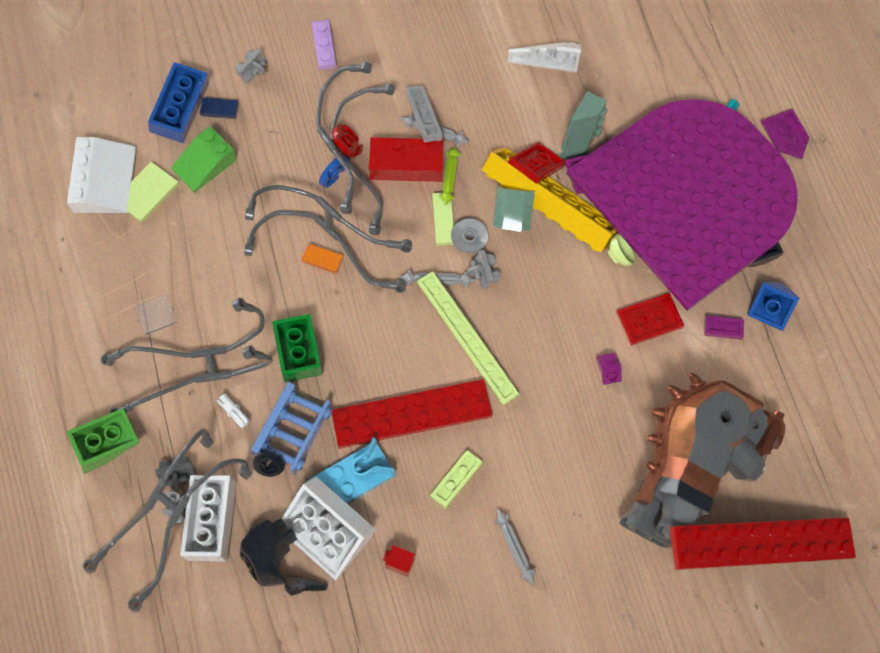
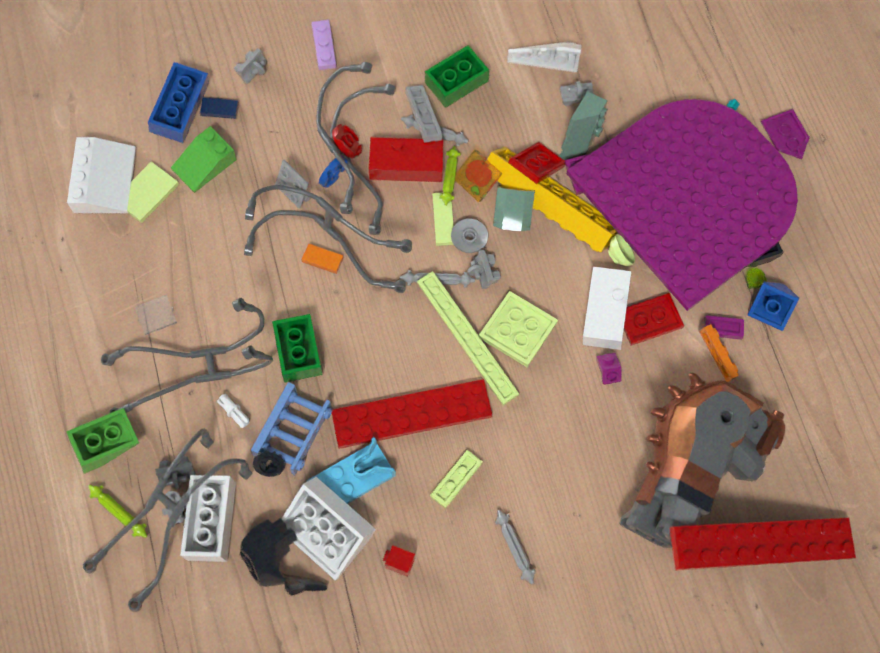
(116, 510): none -> lime wheel
(289, 177): none -> light grey hinge
(456, 76): none -> green brick
(477, 176): none -> clear yellow tile
(518, 329): none -> yellowish green plate
(575, 93): none -> light grey hips
(606, 308): none -> white brick
(719, 353): none -> orange plate
(755, 278): none -> clear neon green tile

